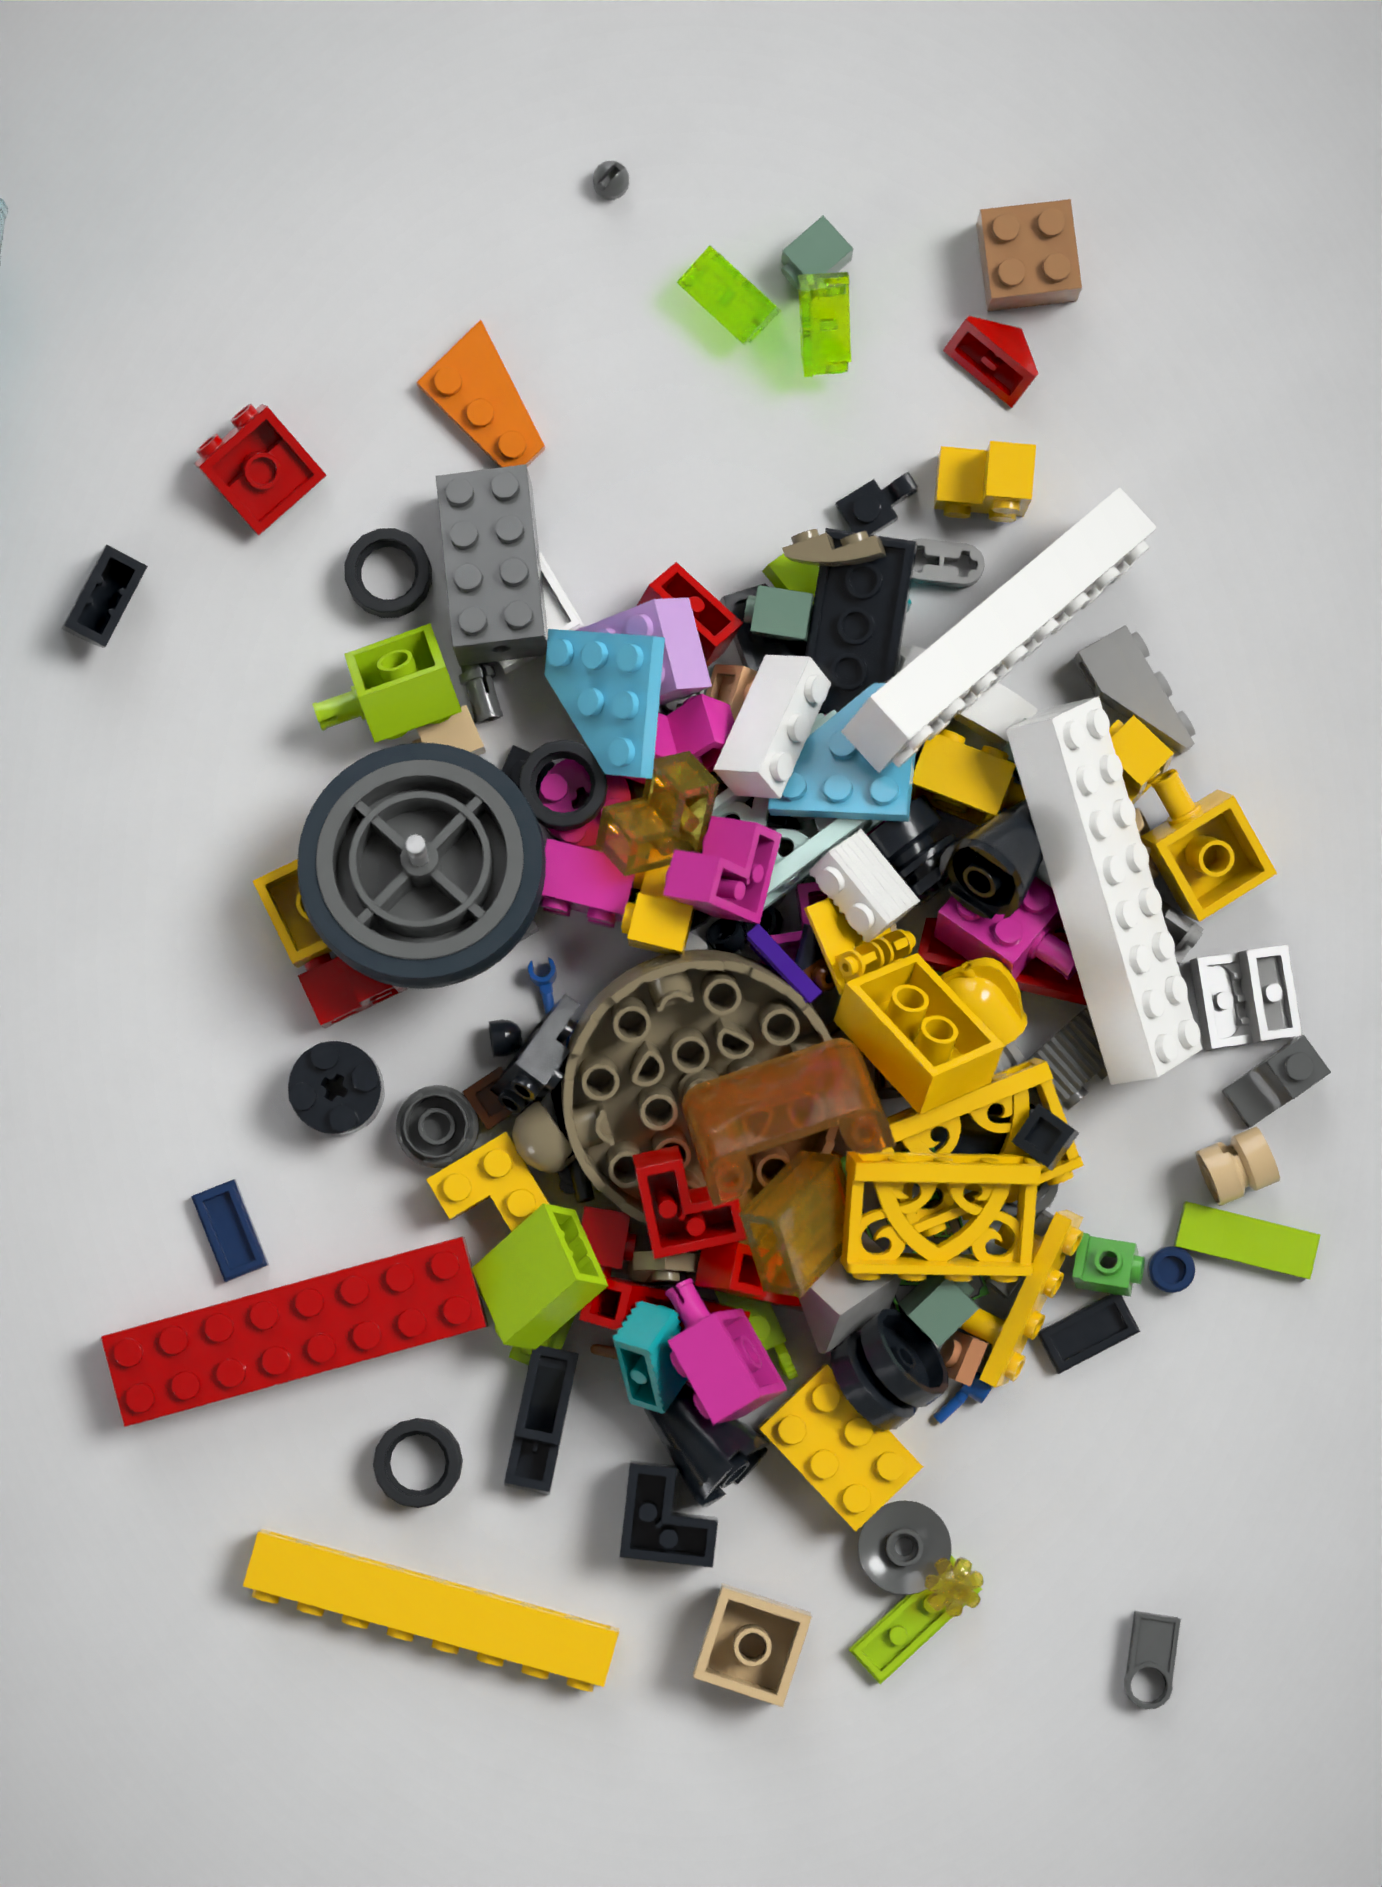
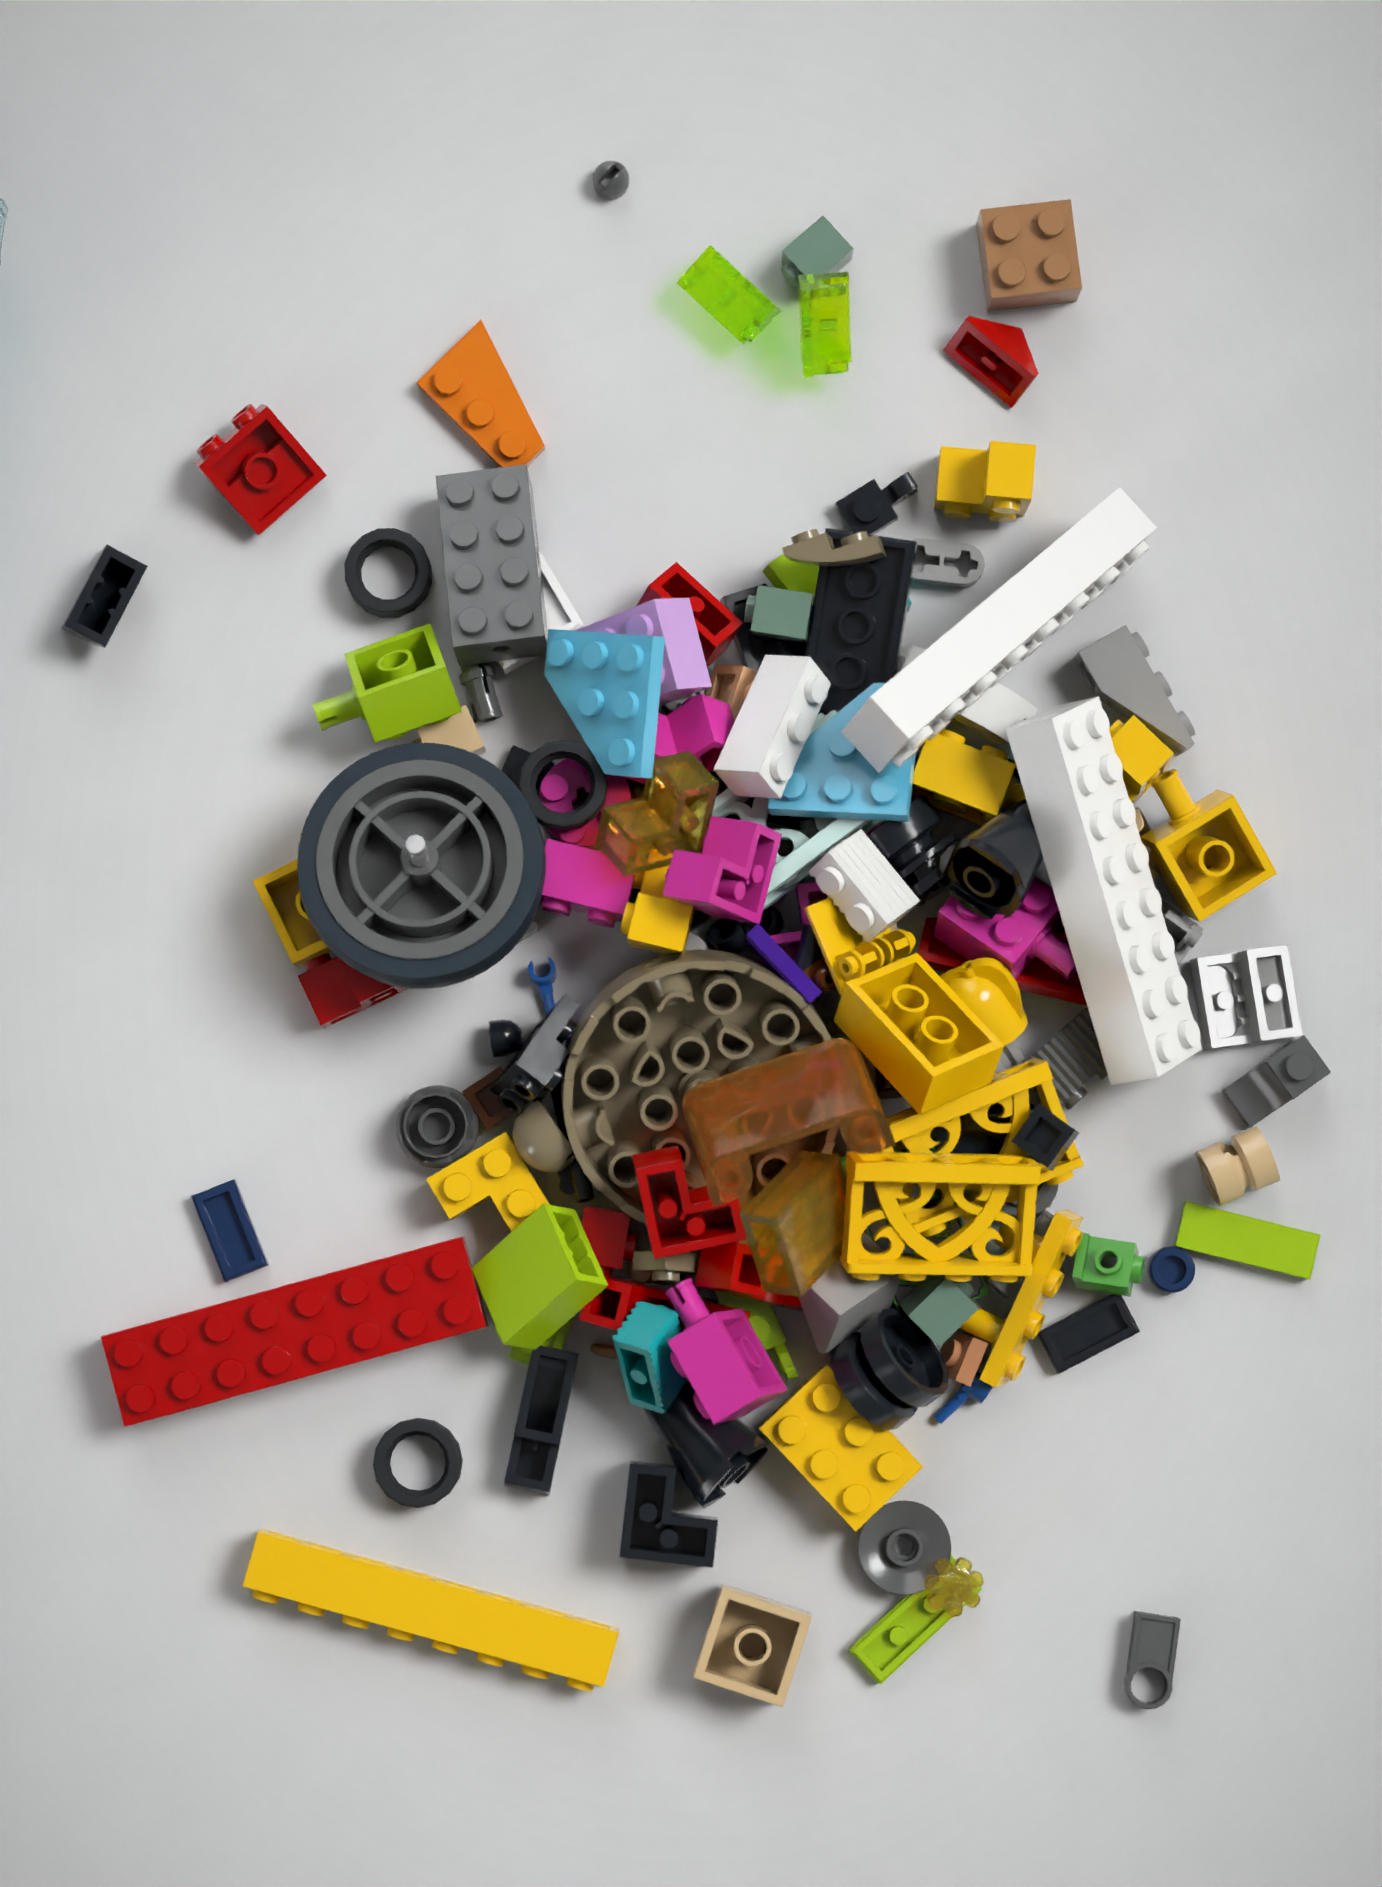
(328, 1062): black brick -> none

